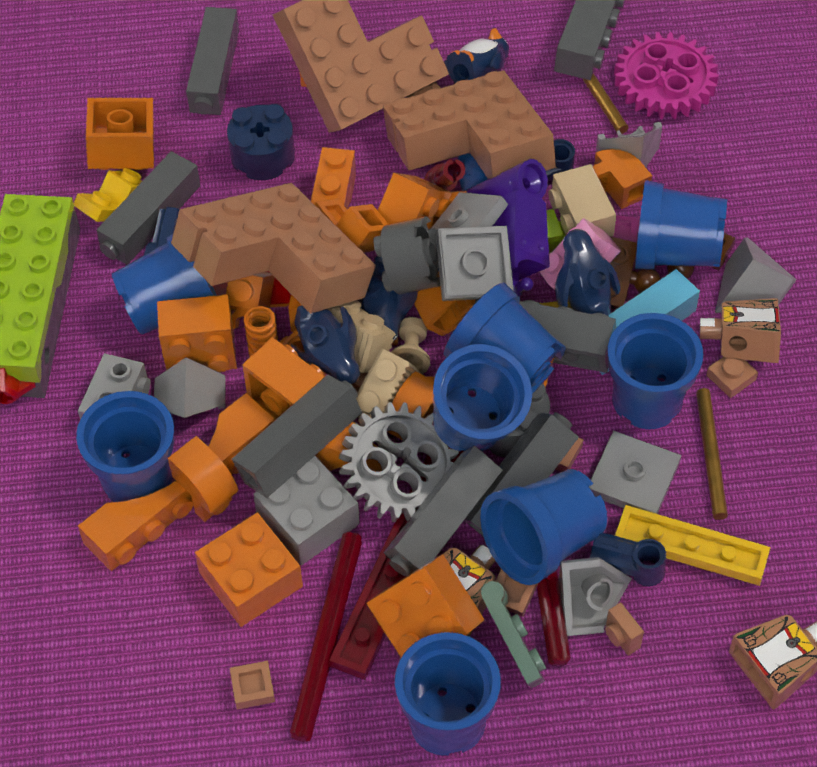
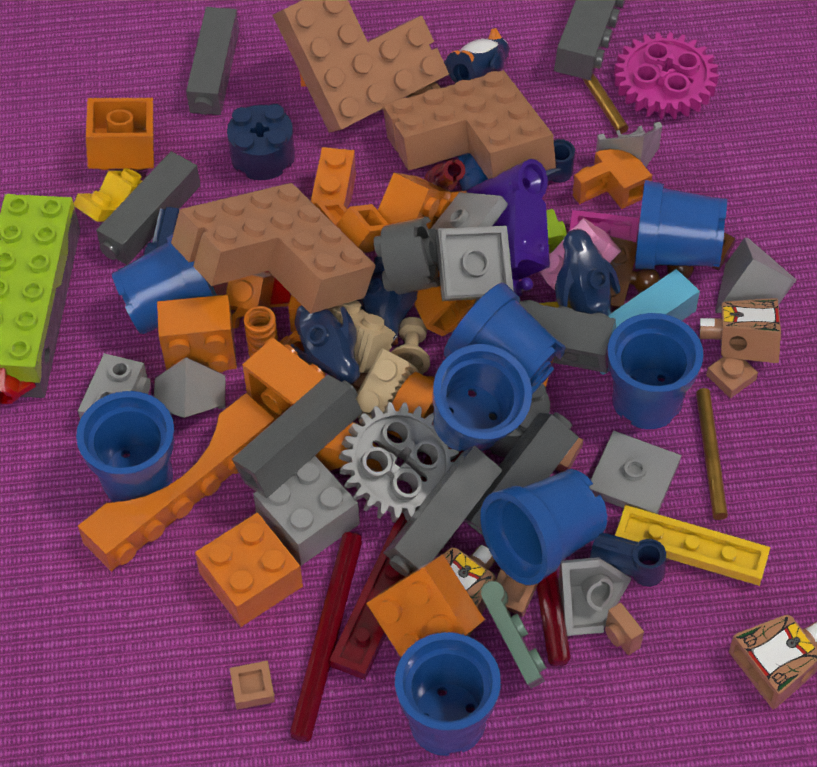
(203, 477): orange brick -> none
(580, 196): tan brick -> none

